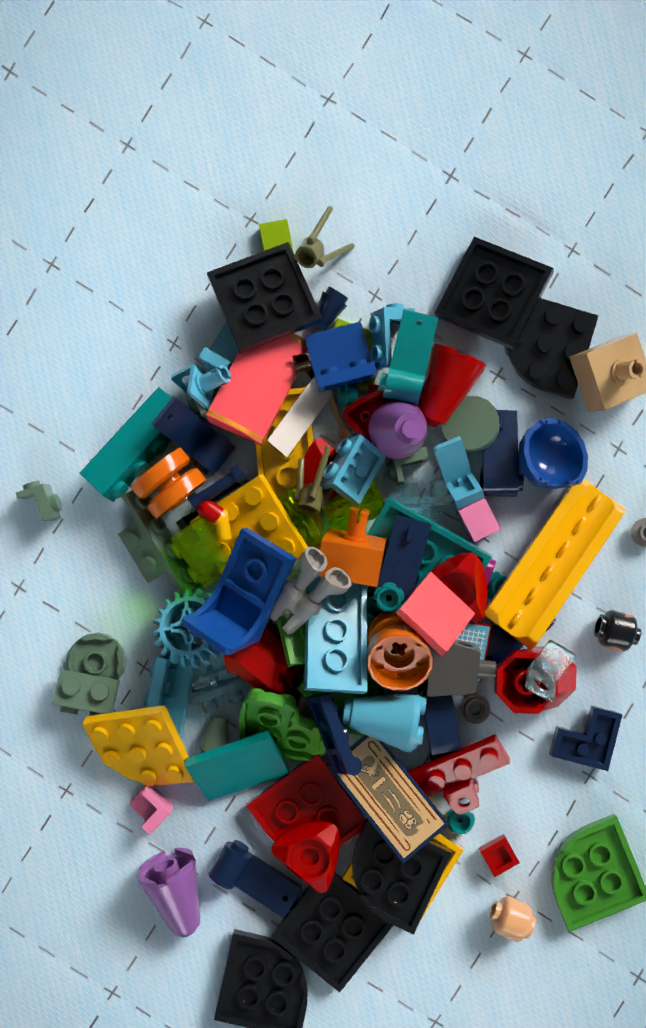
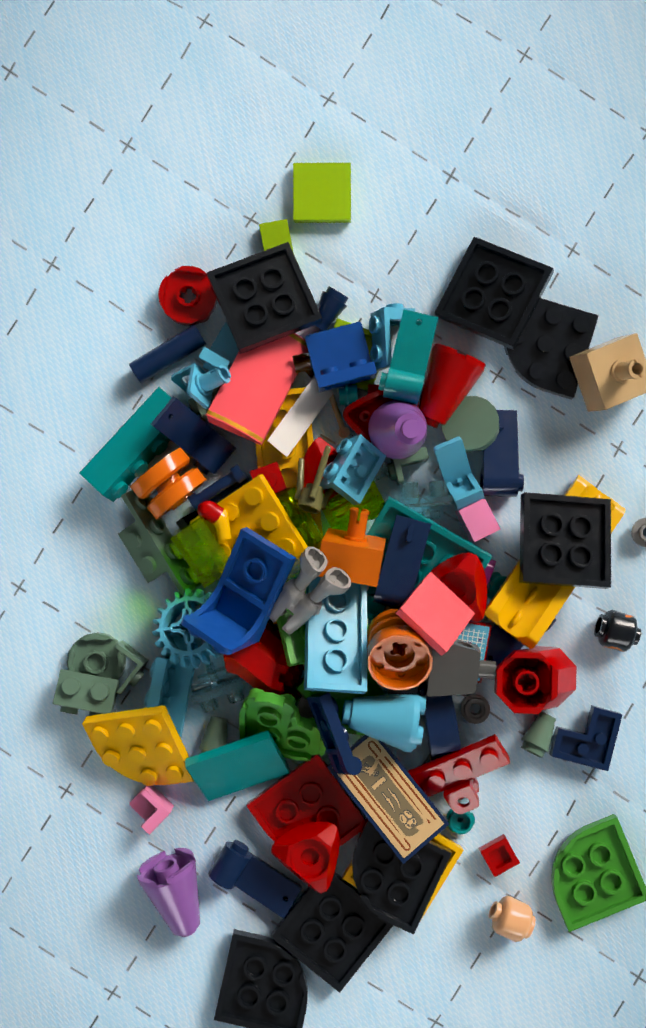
(47, 502): sand green bracket -> none
(138, 658): none -> sand green bracket
(167, 354): none -> dark blue piece
(178, 282): none -> red plate
(273, 476): none -> red plate
(312, 249): olive plant -> none
(322, 192): none -> lime tile
(389, 605): teal plate -> none
(539, 735): none -> sand green cone
(548, 669): clear light blue bracket -> none
(552, 455): blue cylinder -> none
(565, 540): none -> black plate

